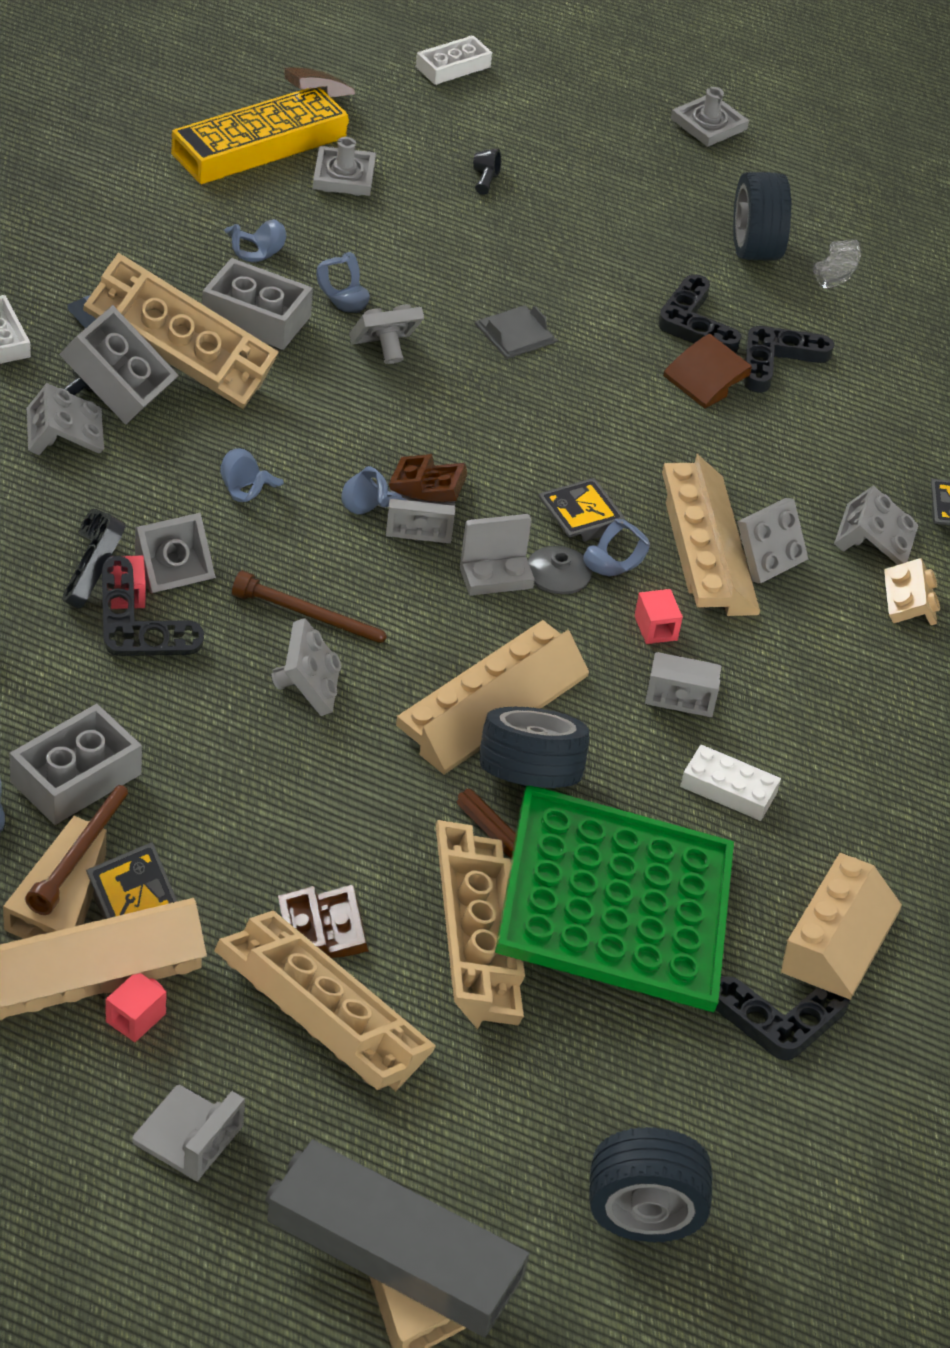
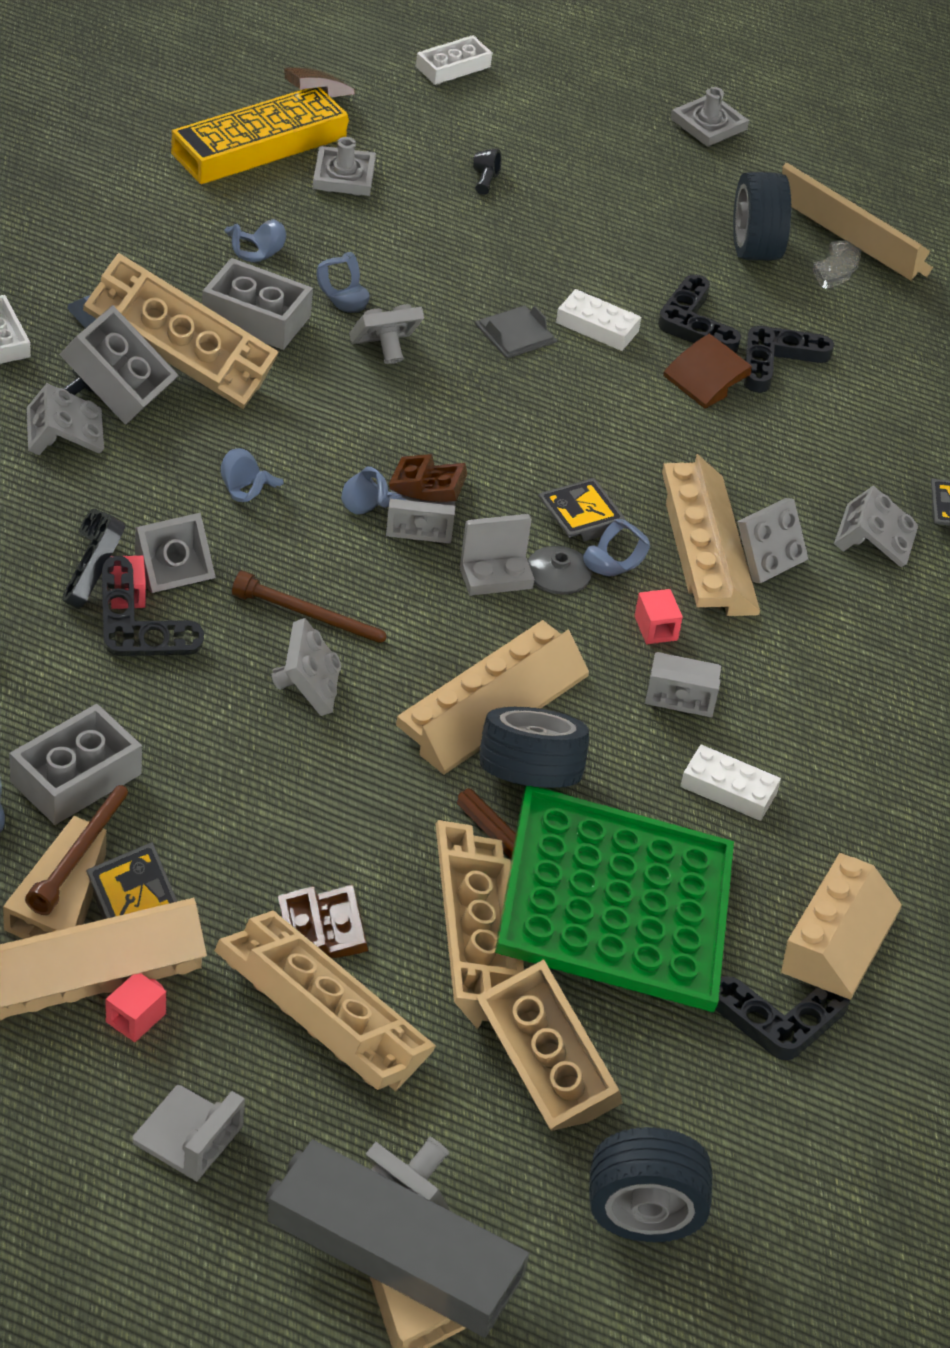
(416, 1173): none -> light grey plate
(550, 1048): none -> tan slope
(598, 319): none -> white piece
(856, 225): none -> tan slope
(911, 591): tan bracket -> none

